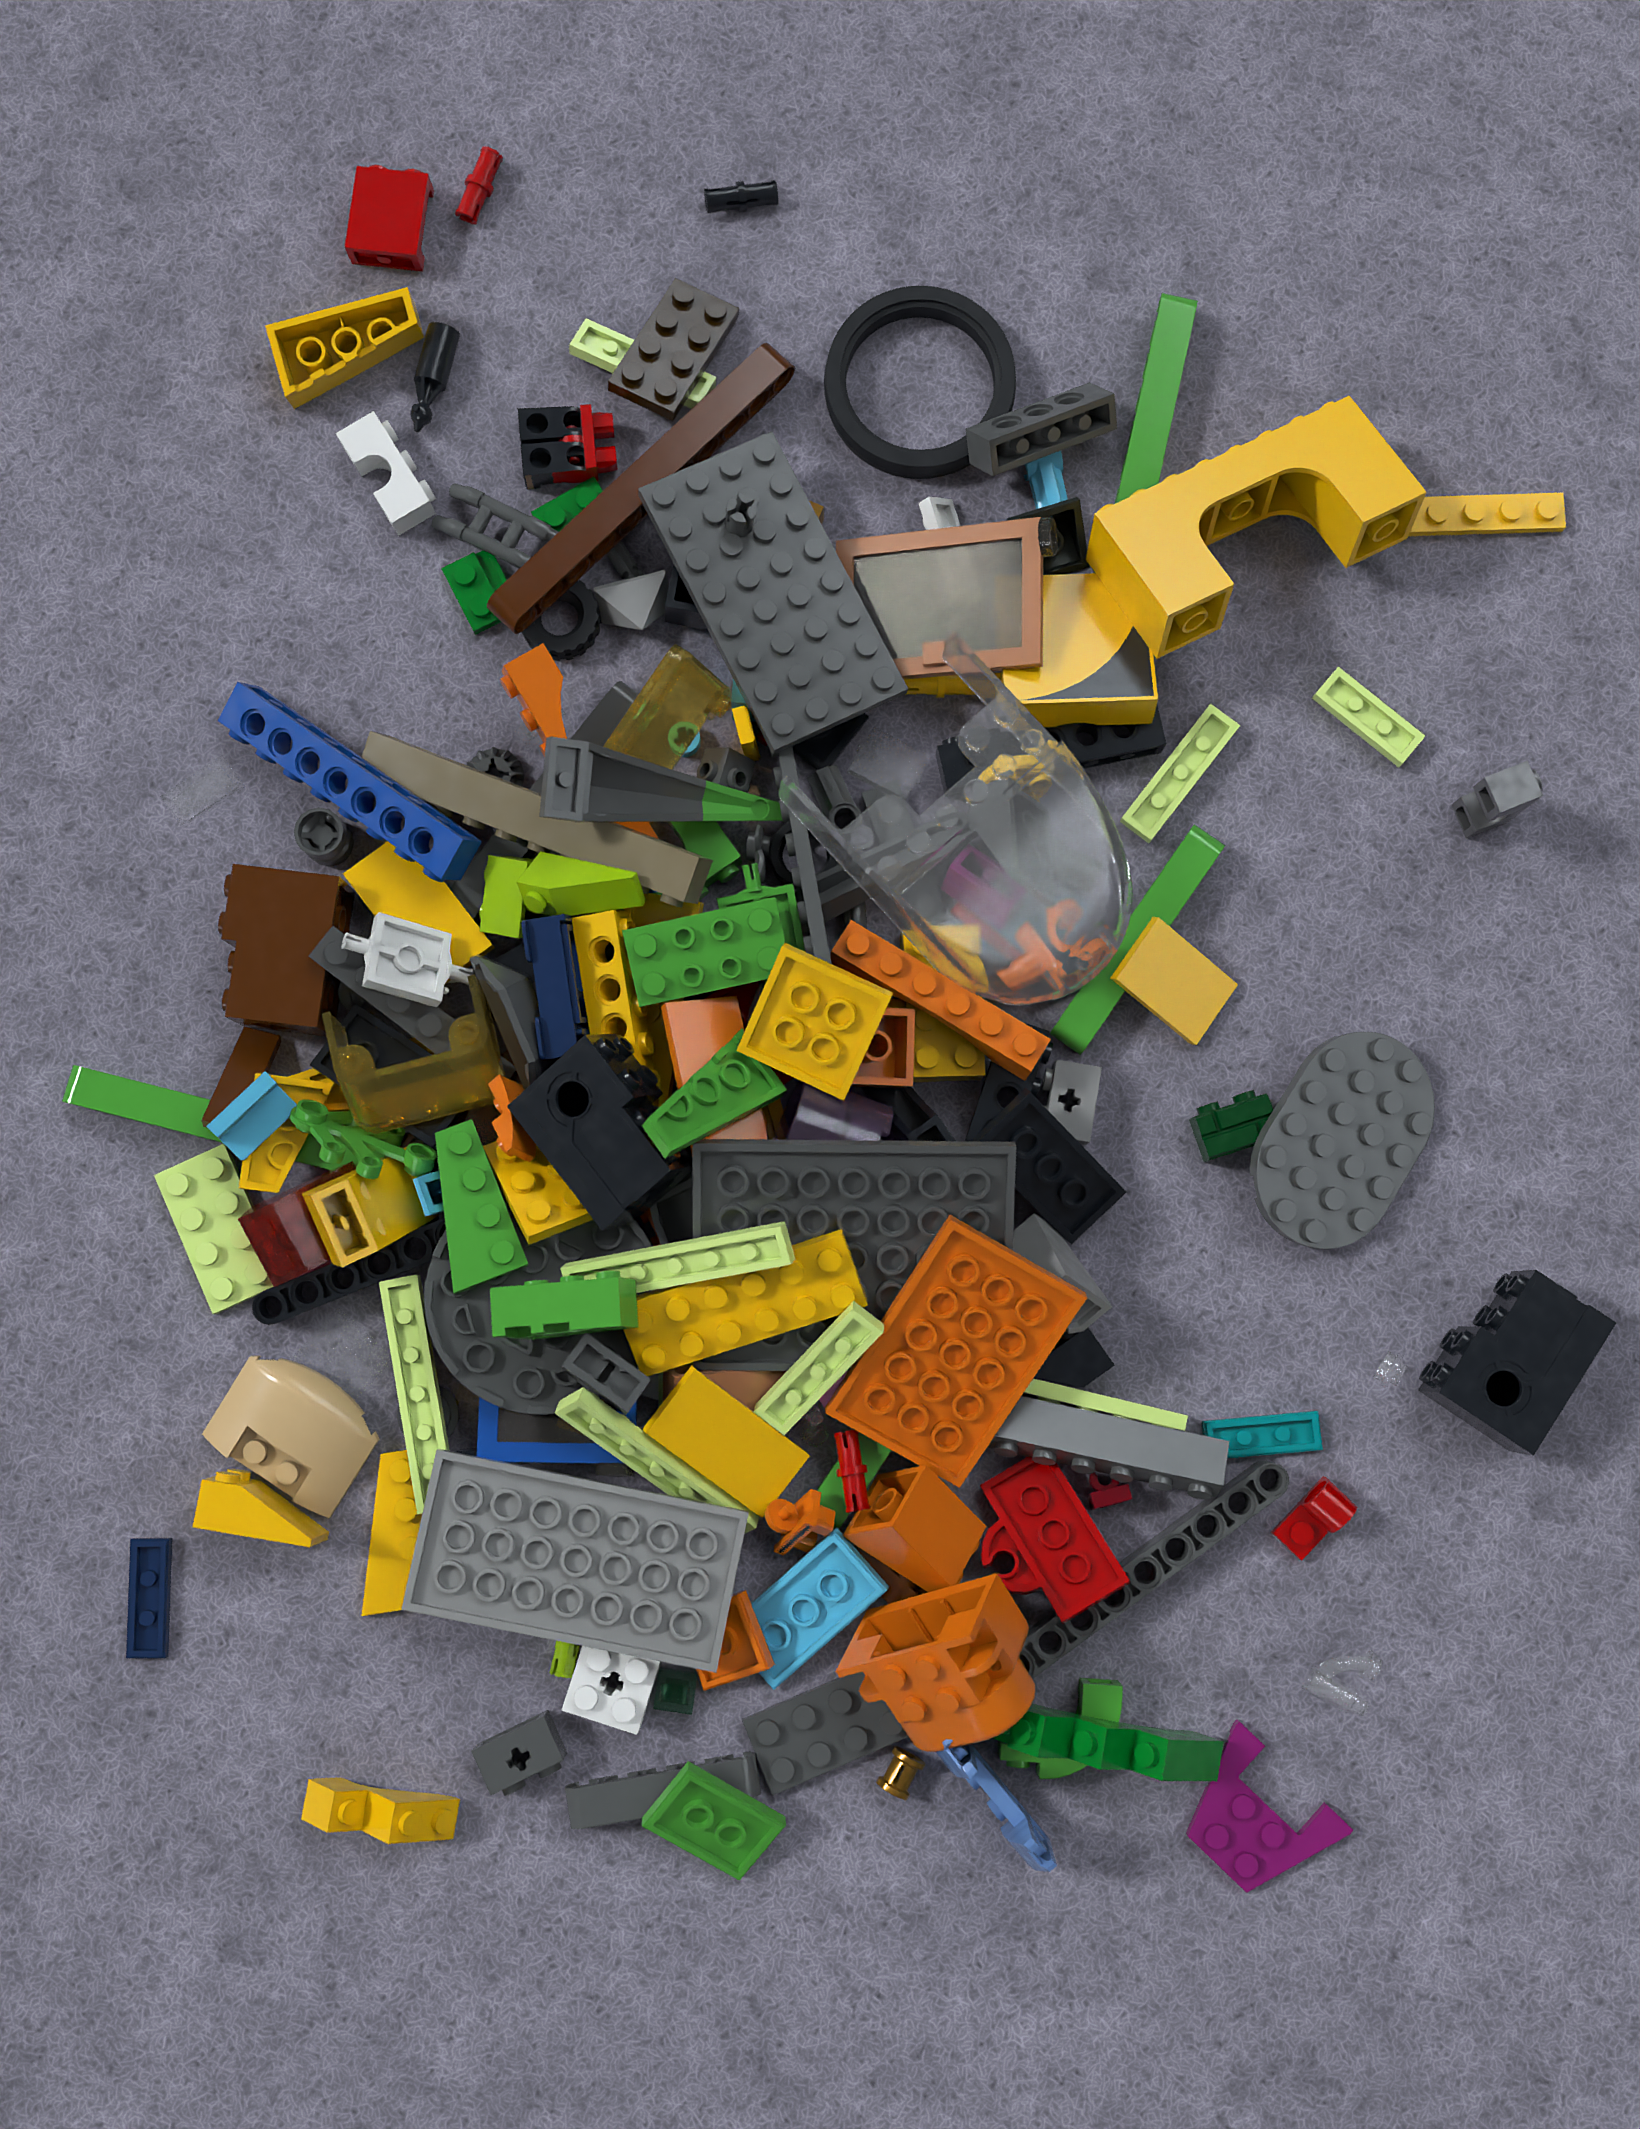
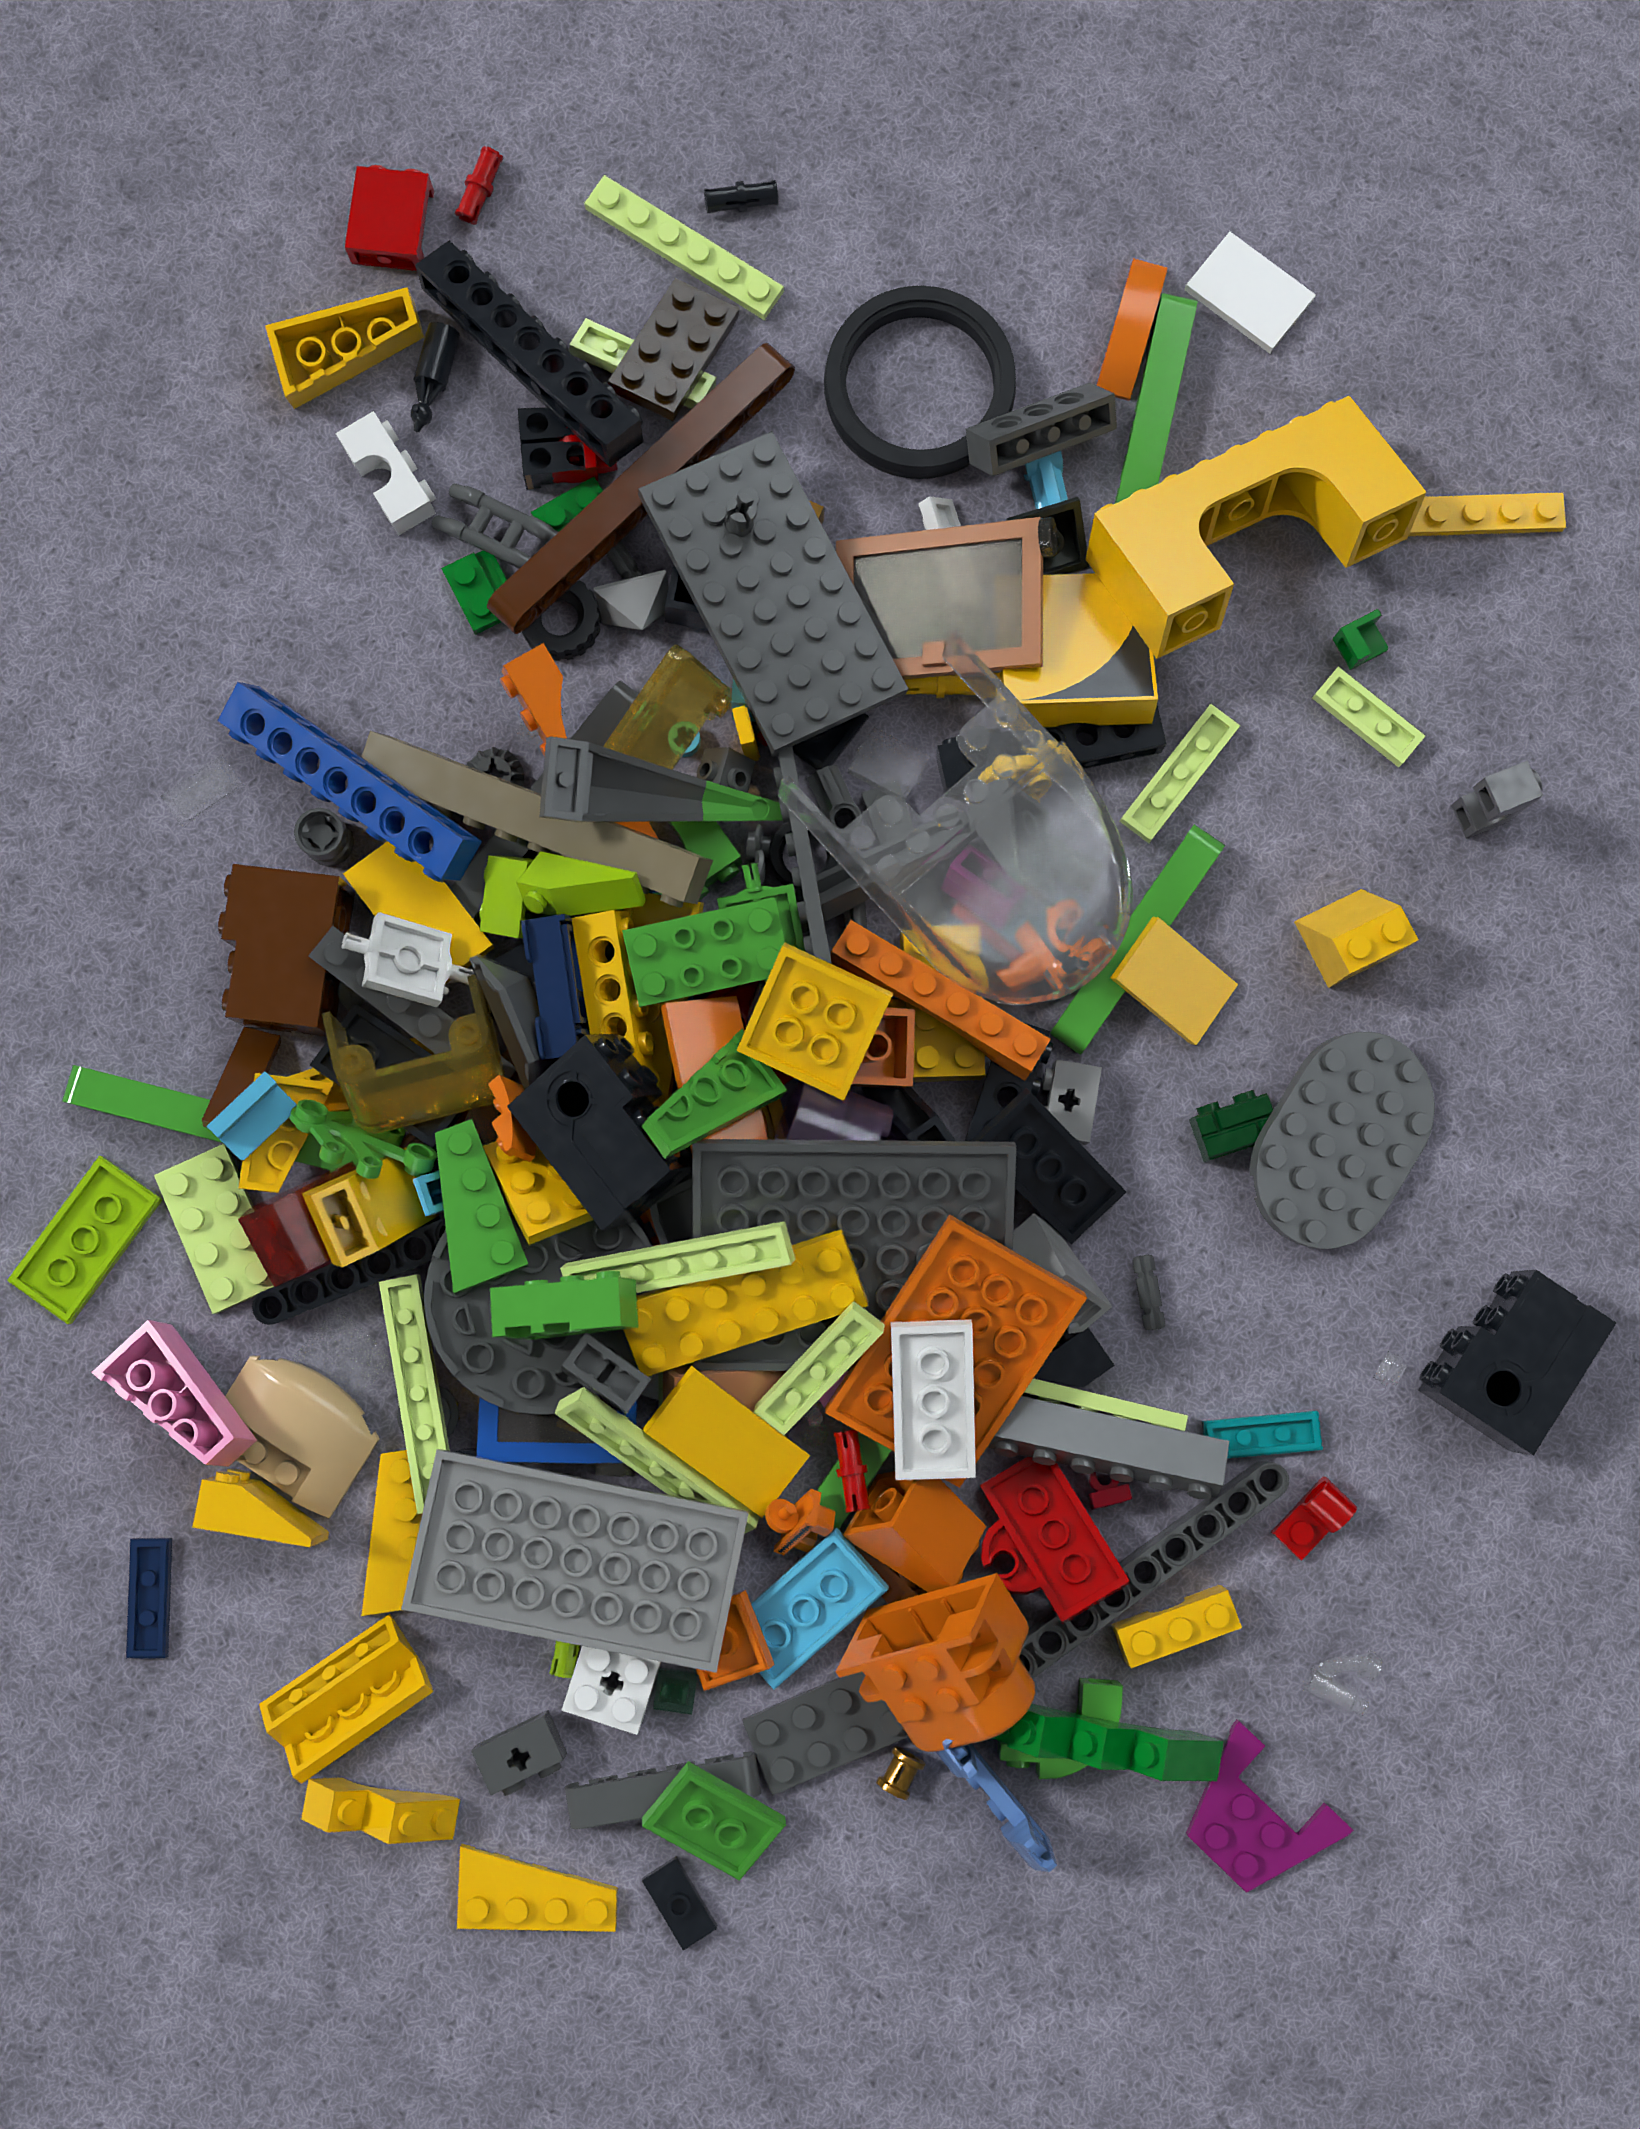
(84, 1240): none -> lime tile
(176, 1392): none -> bright pink wedge
(345, 1698): none -> yellow slope
(526, 1896): none -> yellow wing
(531, 353): none -> black brick
(679, 1903): none -> black plate
(684, 247): none -> yellowish green plate
(933, 1399): none -> white plate
(1132, 328): none -> orange slope
(1148, 1292): none -> dark grey axle
(1176, 1628): none -> yellow arch
(1249, 292): none -> white tile
(1355, 934): none -> yellow slope
(1360, 640): none -> green panel

